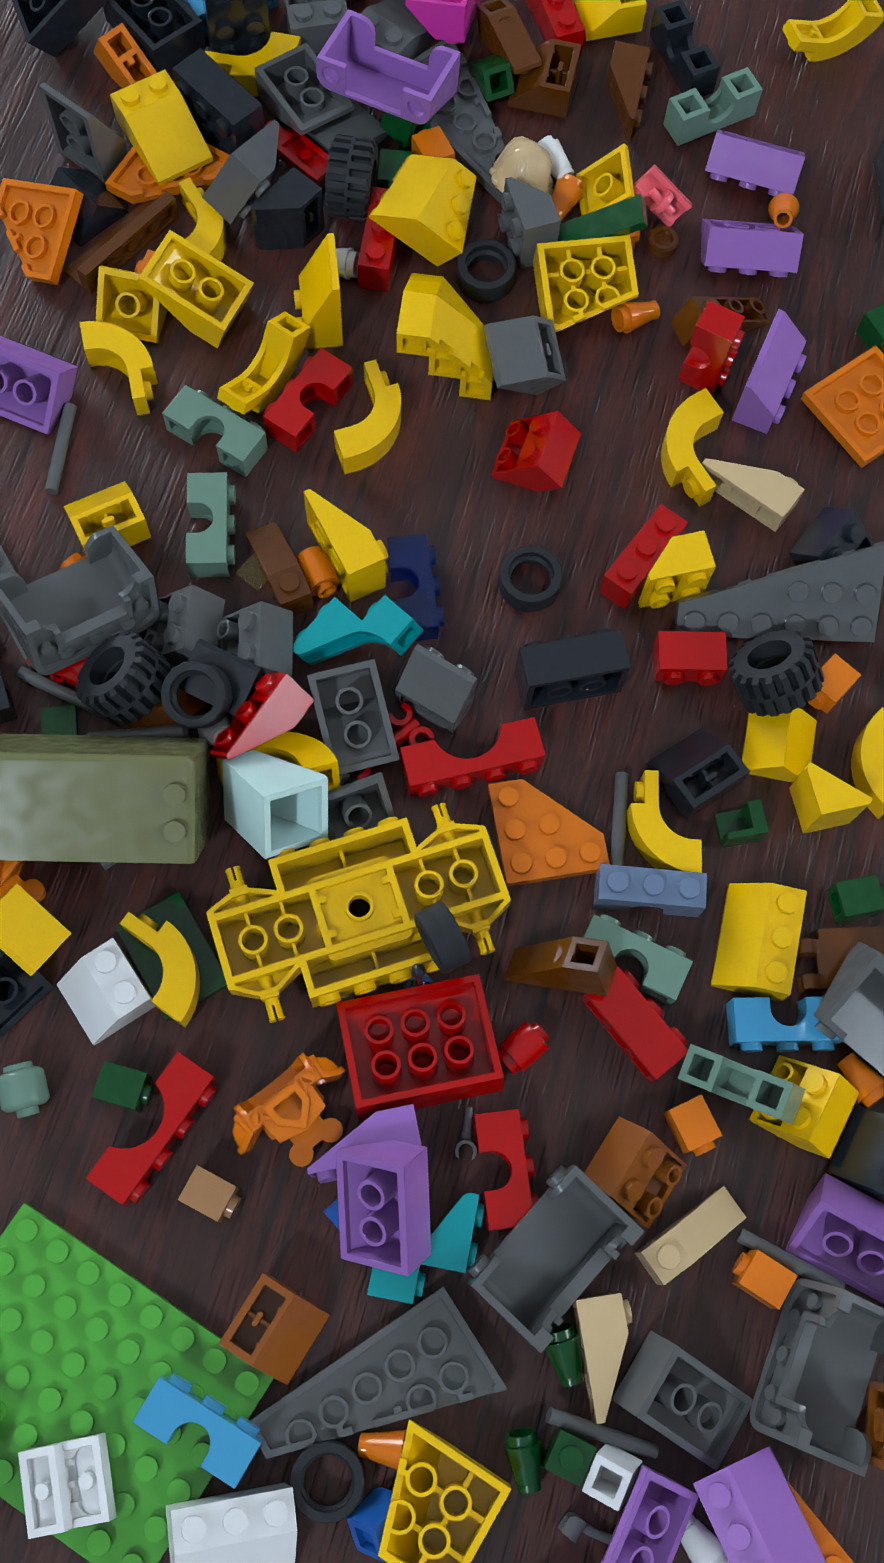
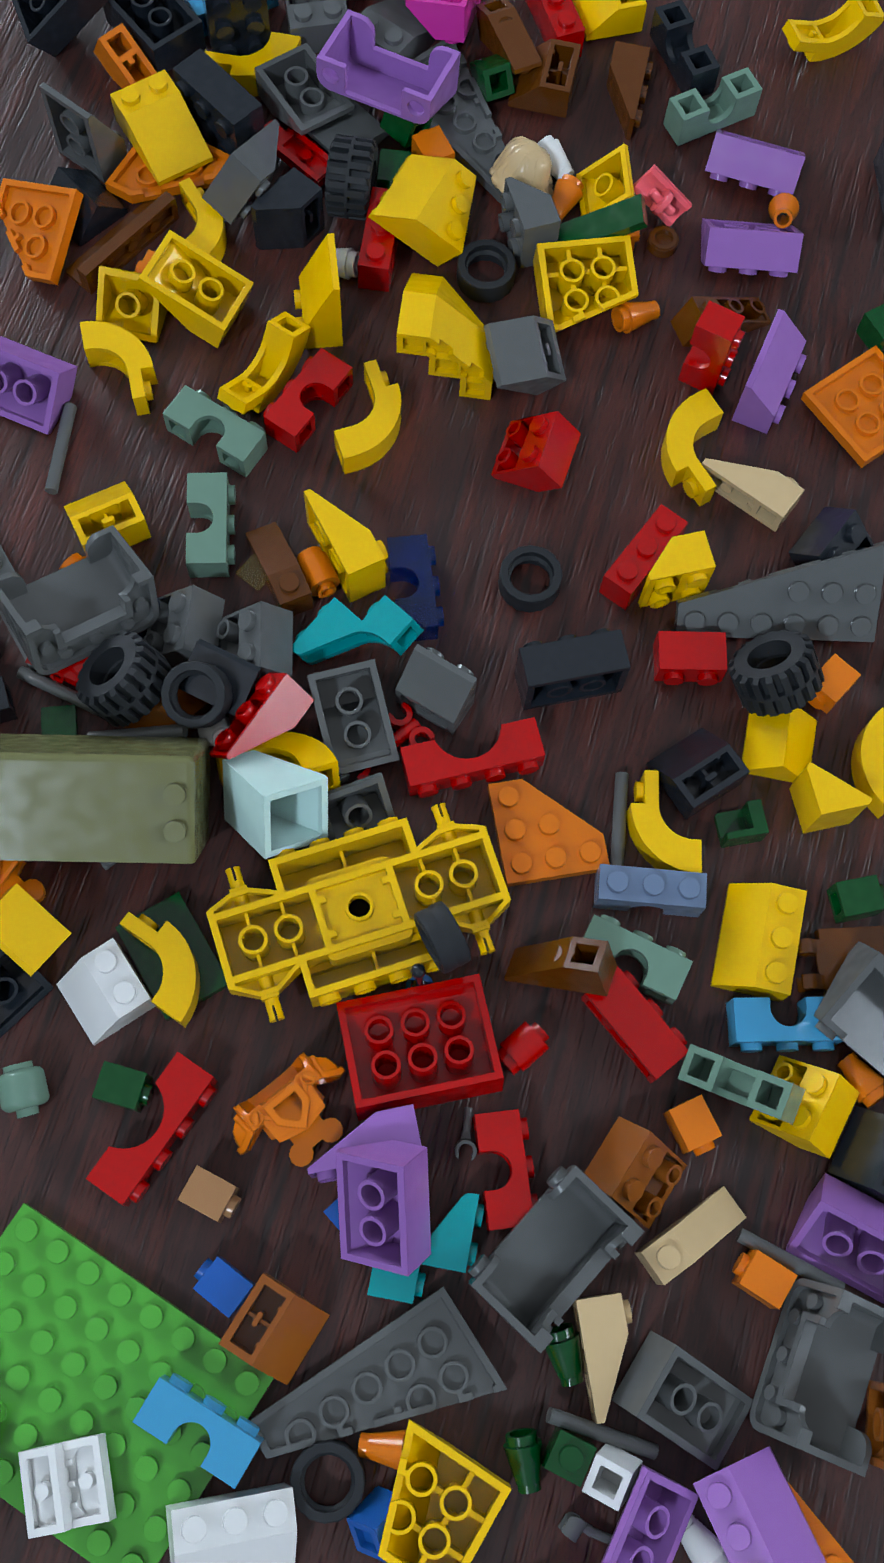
(223, 1285): none -> blue brick

